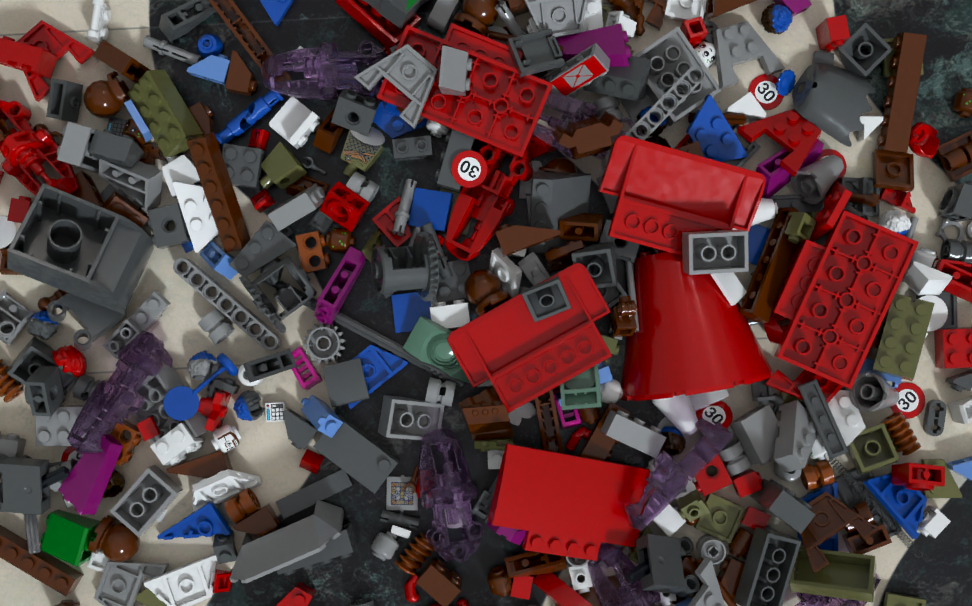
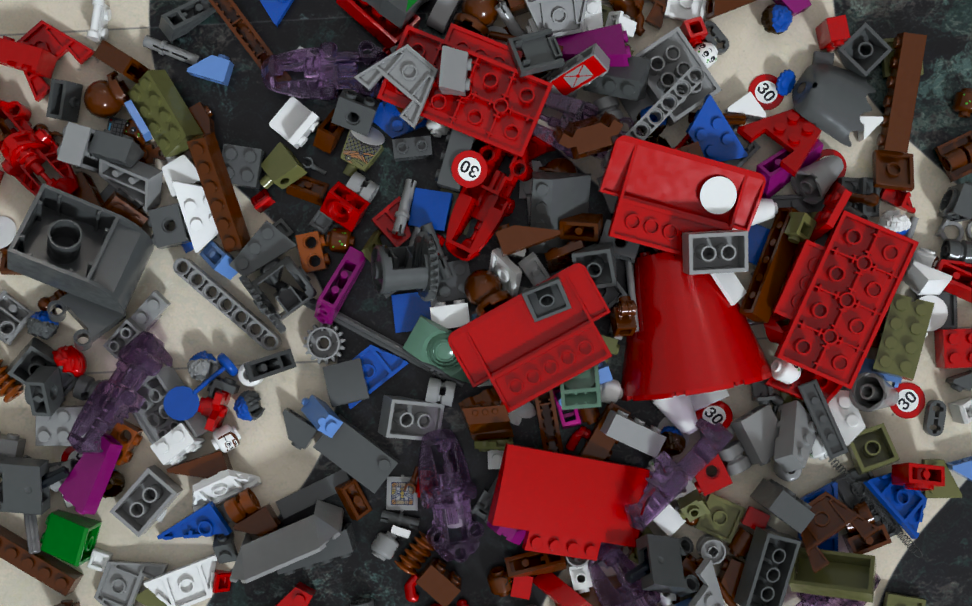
(19, 209): red brick -> none
(114, 540): reddish brown tile -> none
(148, 428): red slope -> none
(209, 45): blue cone -> none
(216, 326): light grey wheel -> none
(239, 77): reddish brown slope -> none
(254, 112): blue piece -> none
(259, 139): red slope -> none
(274, 411): white tile -> none
(297, 207): light grey brick -> none
(311, 461): red slope -> none
(313, 372): dark pink slope -> none
(353, 499): none -> reddish brown slope
(718, 195): none -> white sticker
(740, 45): light grey wing -> none
(746, 482): red brick -> none
(785, 371): none -> white head
(817, 474): dark orange wheel -> none
(903, 436): dark orange piece -> none
(923, 140): red hair -> none
(933, 522): white brick -> none

